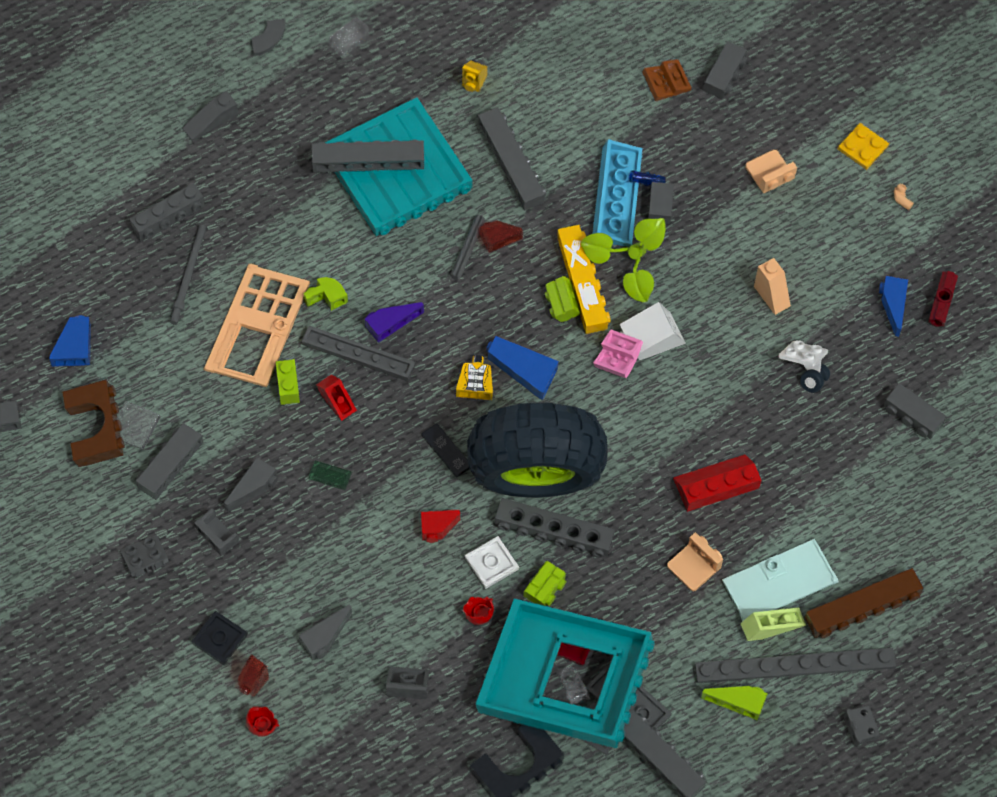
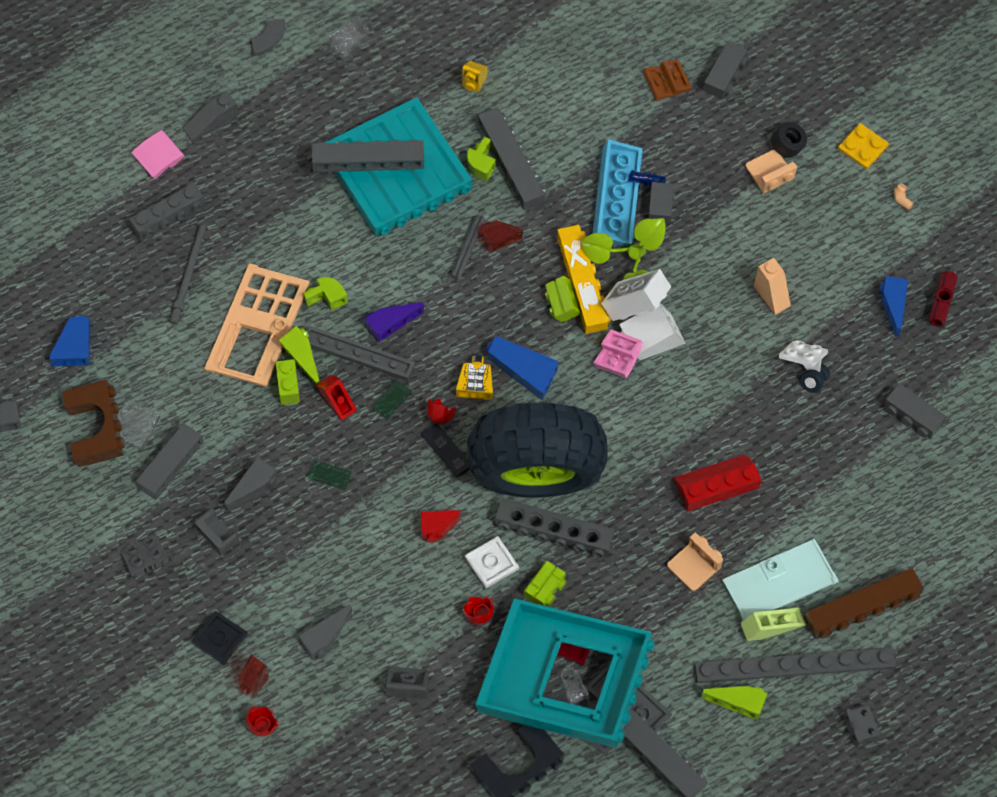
(158, 154): none -> bright pink slope
(298, 347): none -> lime slope
(391, 400): none -> clear green tile
(440, 413): none -> red hair
(477, 161): none -> lime brick
(636, 295): none -> white brick
(783, 145): none -> black tyre

